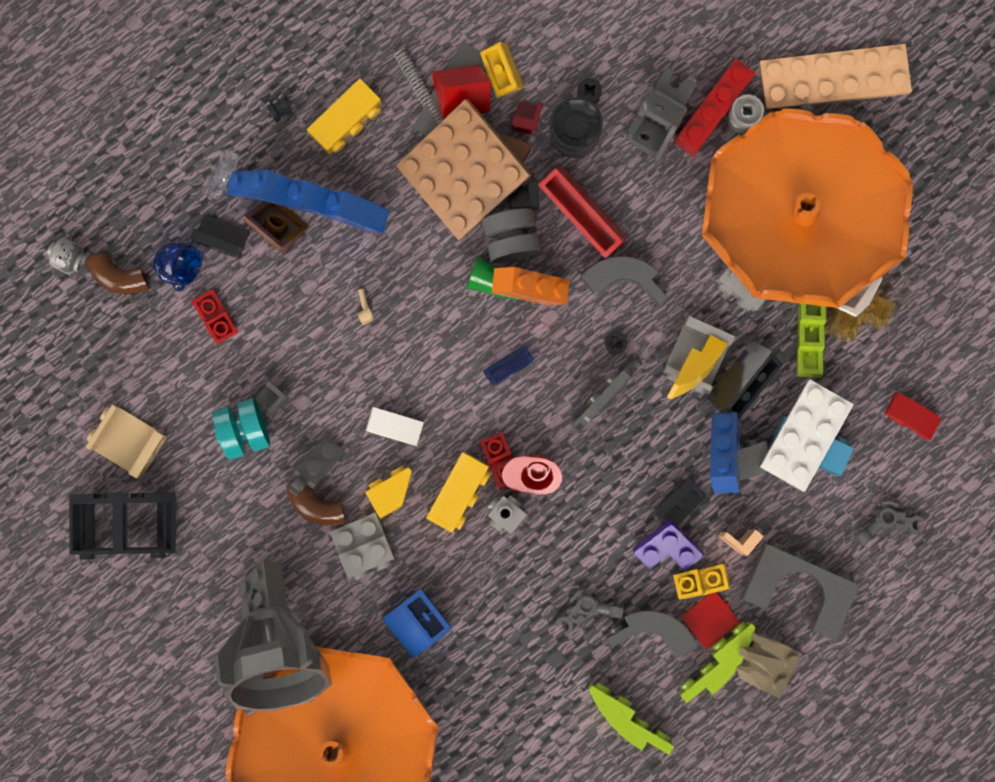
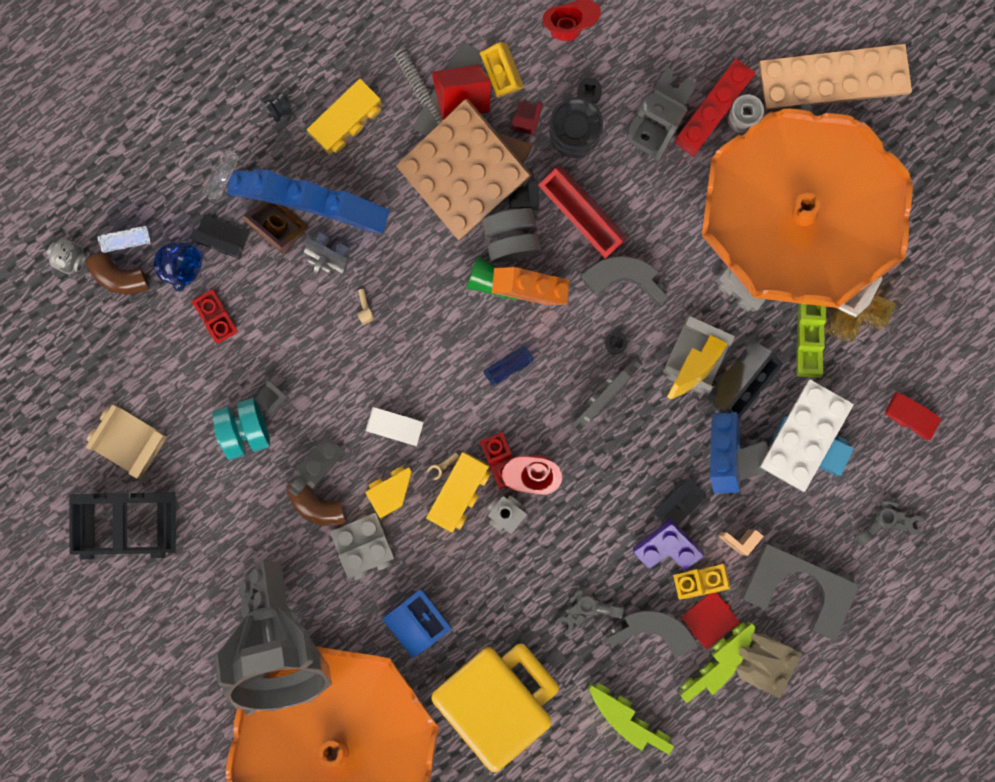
(125, 238): none -> clear blue slope
(323, 257): none -> flat silver hips
(441, 467): none -> tan hand
(494, 706): none -> yellow piece
(570, 19): none -> red piece

